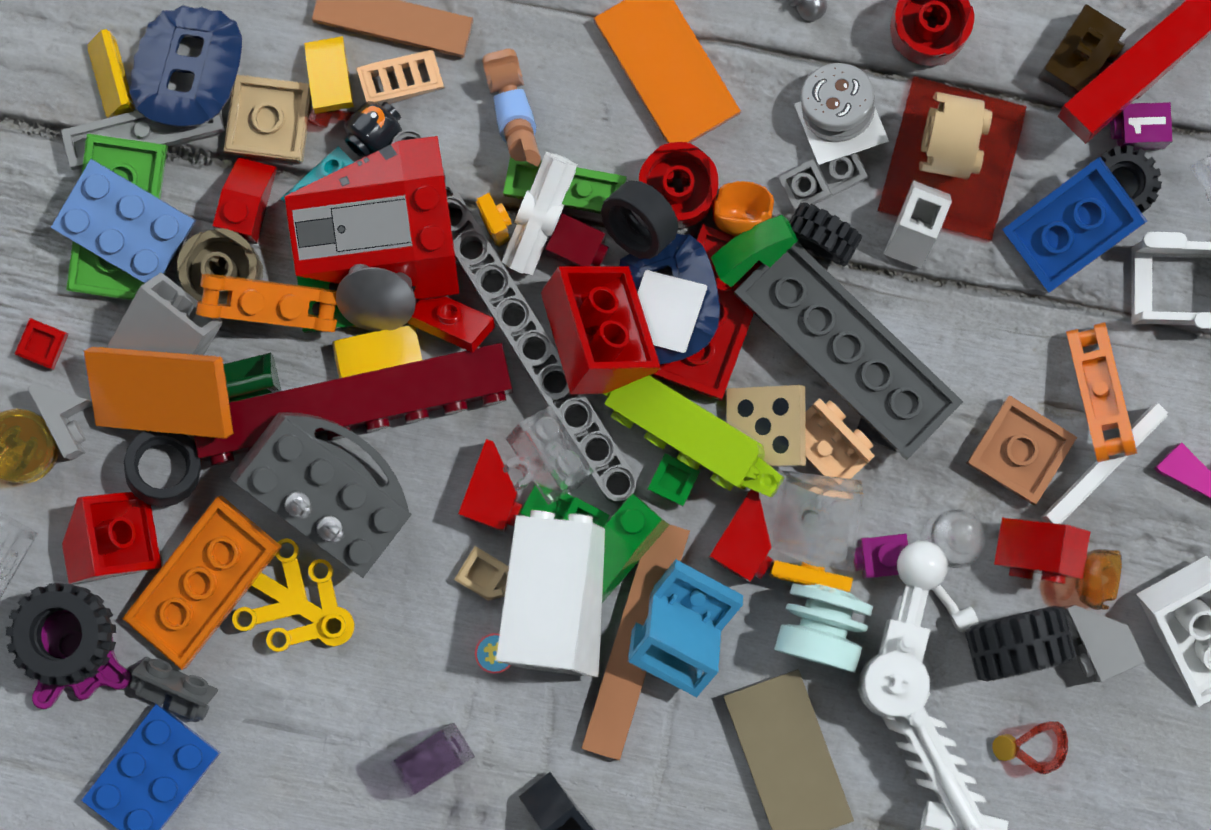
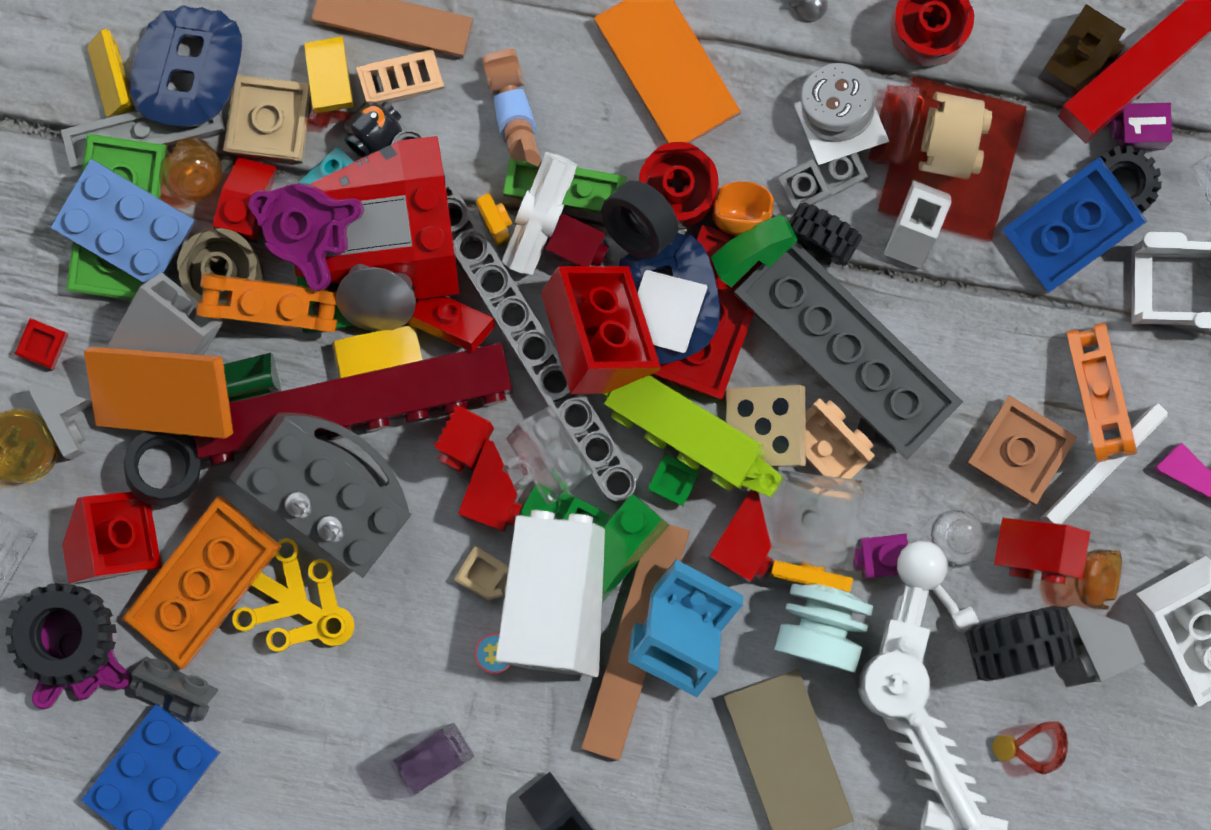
(192, 170): none -> clear orange hair
(304, 226): none -> magenta tile
(463, 439): none -> red brick
(900, 120): none -> clear red tile

